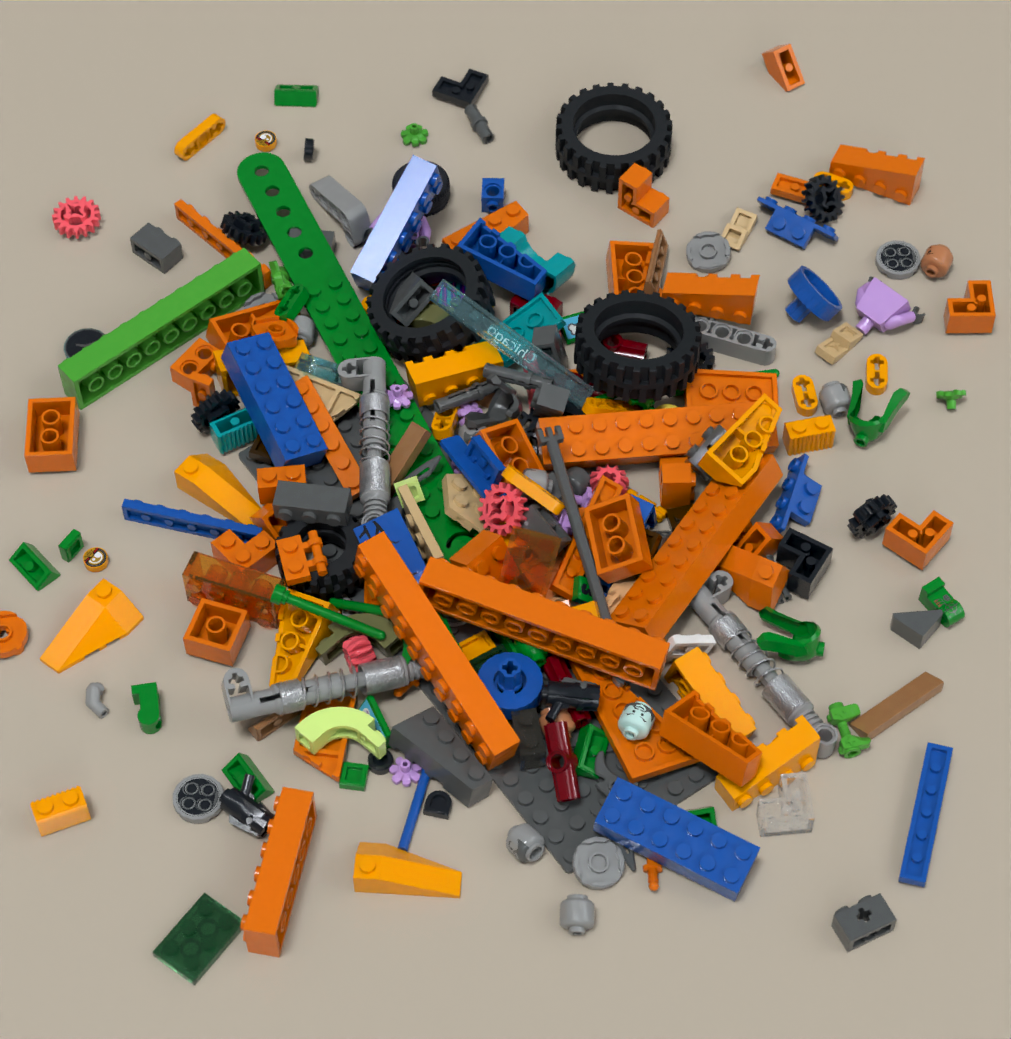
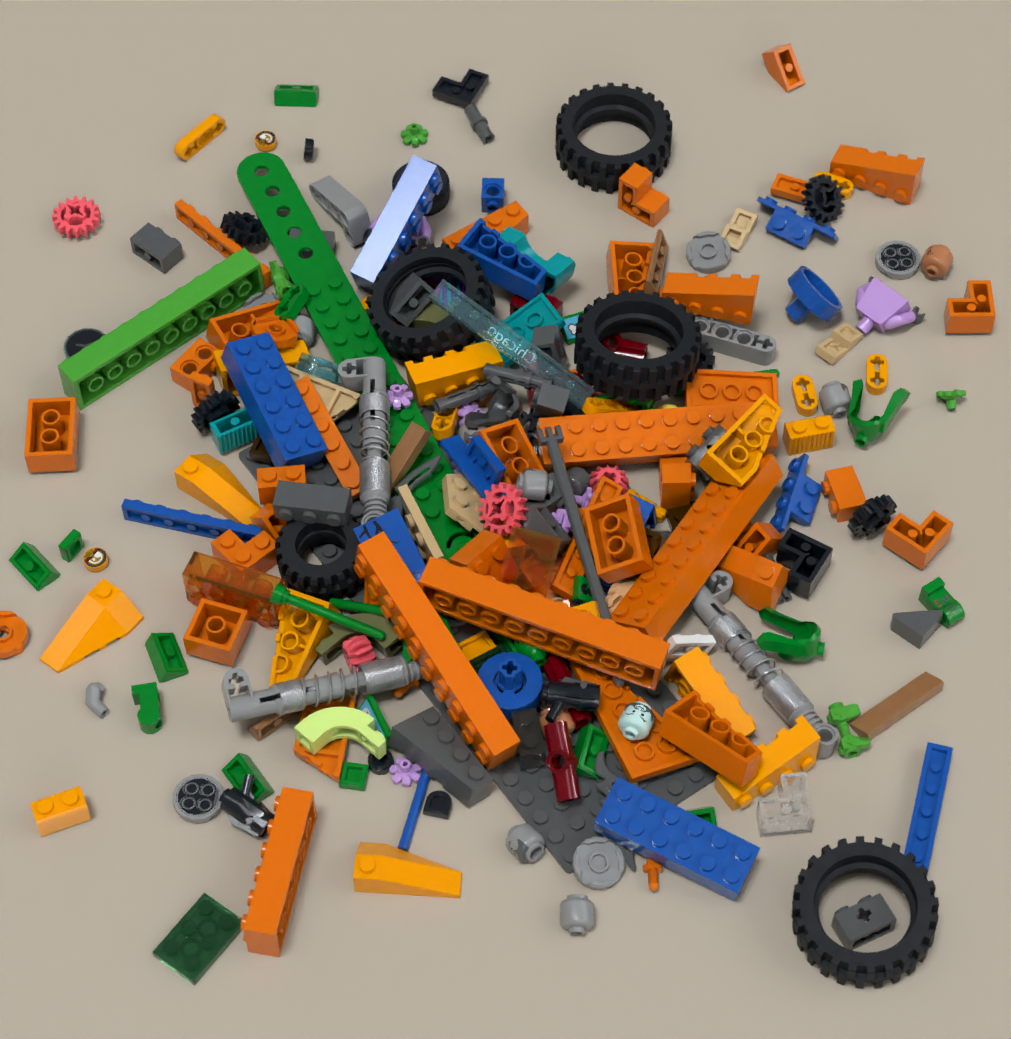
(165, 656): none -> green slope
(294, 561): orange plate -> none
(414, 486): yellowish green plate -> none
(533, 489): light orange beam -> none
(843, 492): none -> orange brick
(876, 860): none -> black tyre

